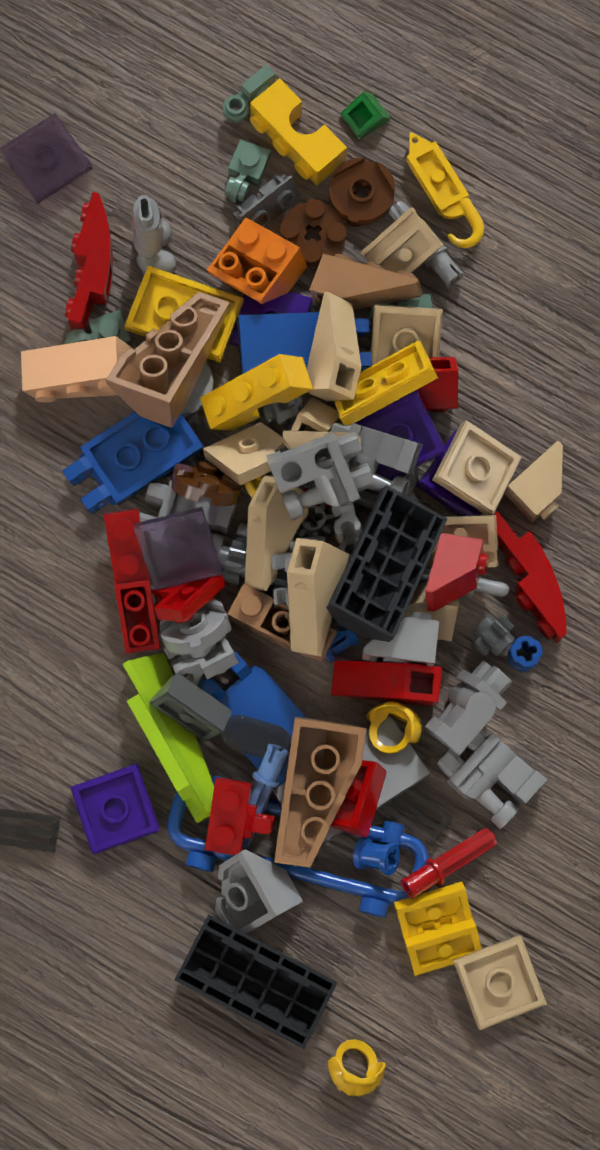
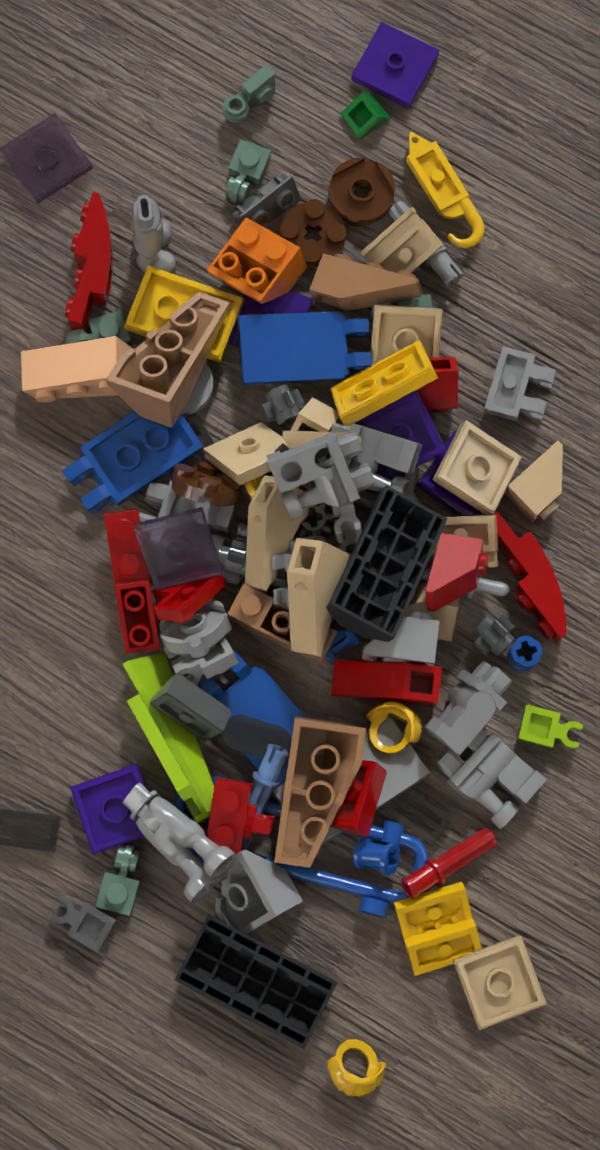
(88, 925): none -> flat silver plate
(118, 891): none -> sand green plate
(173, 837): none -> light grey piece
(271, 382): yellow arch -> none
(313, 154): yellow arch -> none
(334, 354): tan slope -> none
(395, 65): none -> dark purple plate
(510, 383): none -> light grey plate
(543, 727): none -> lime plate

